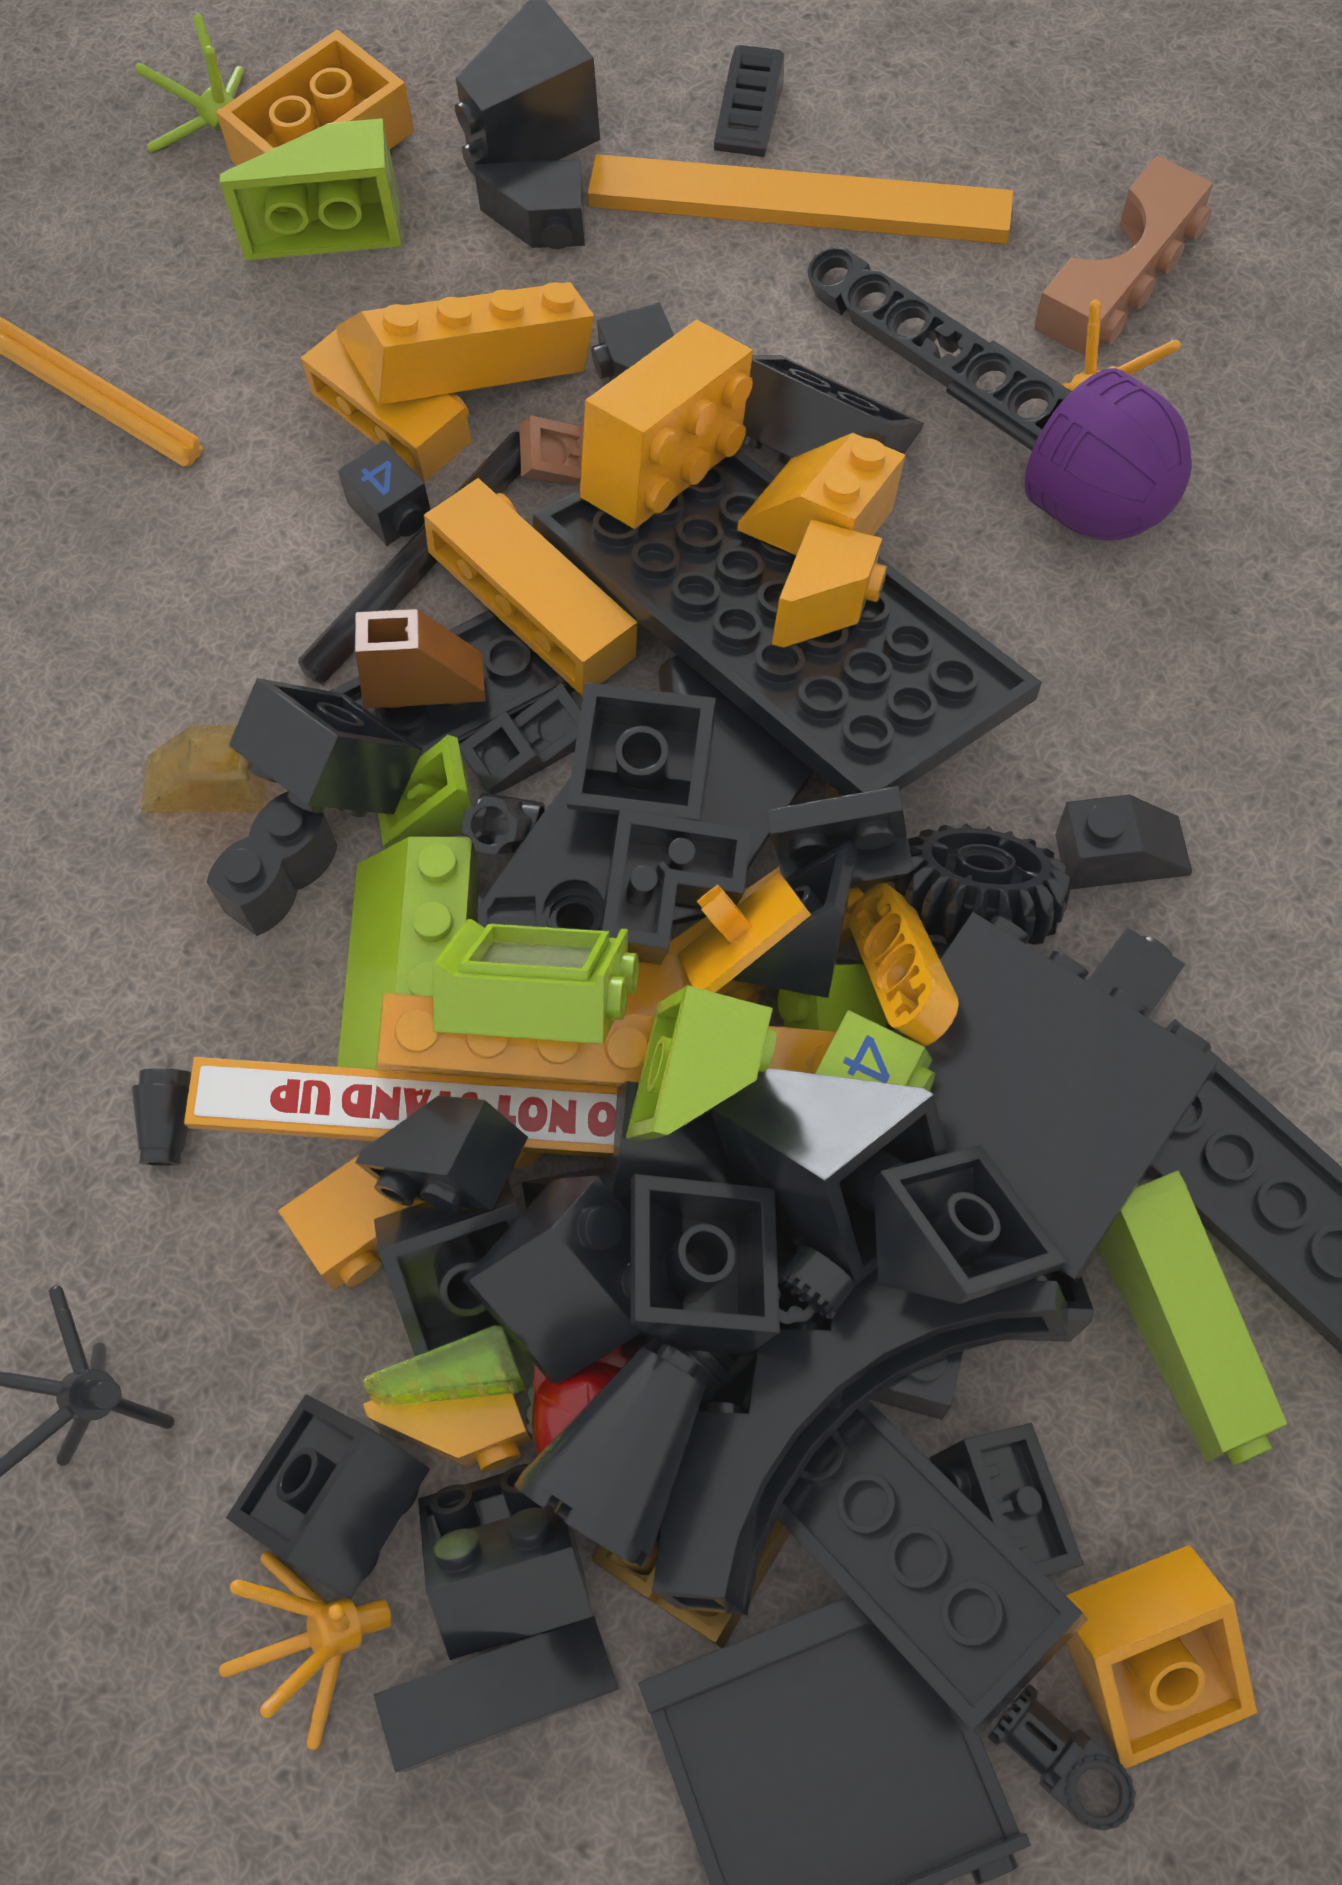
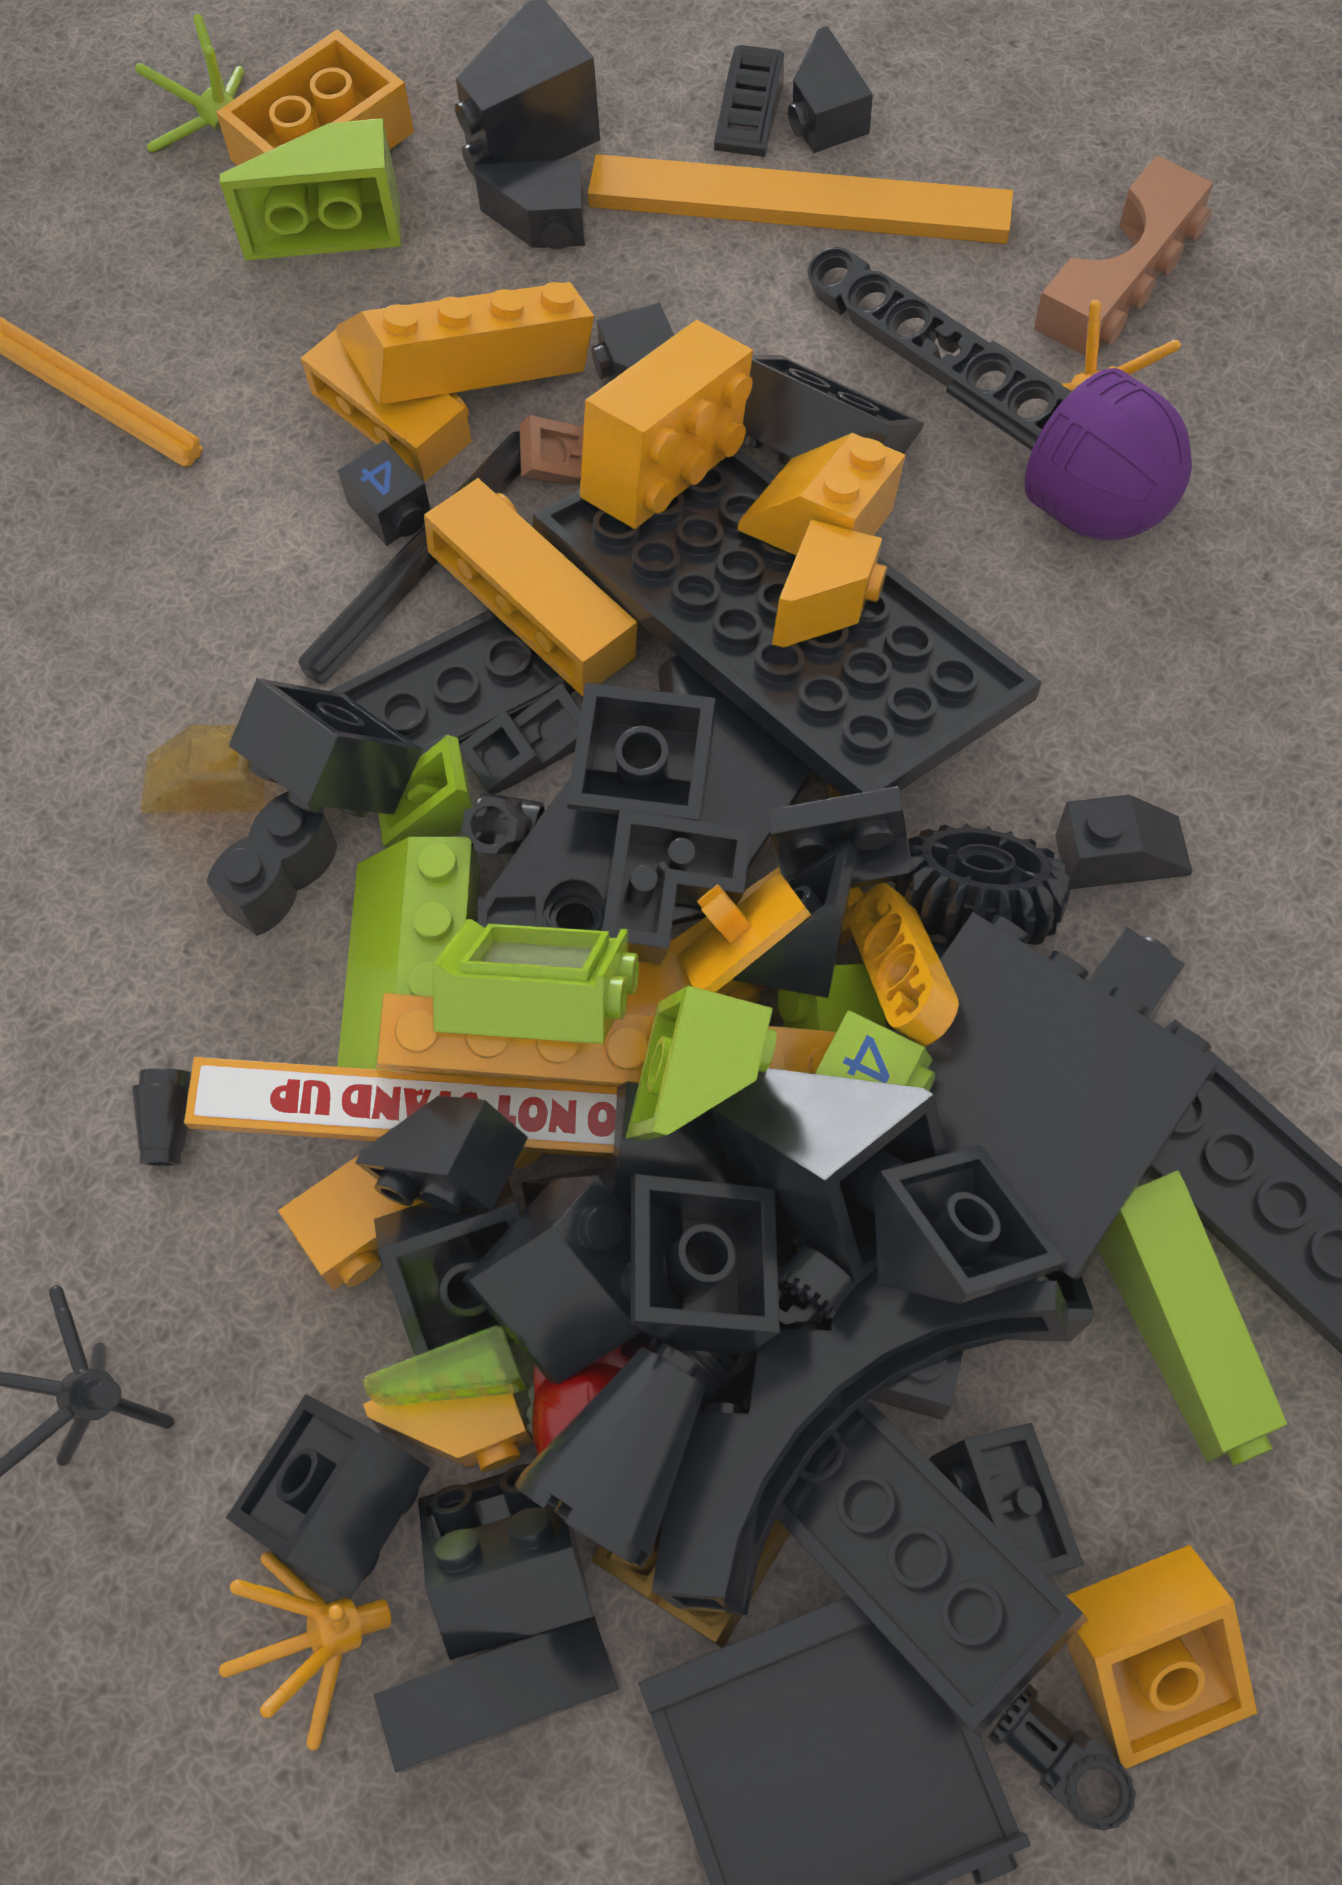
(414, 661): dark orange slope -> none
(829, 96): none -> black slope

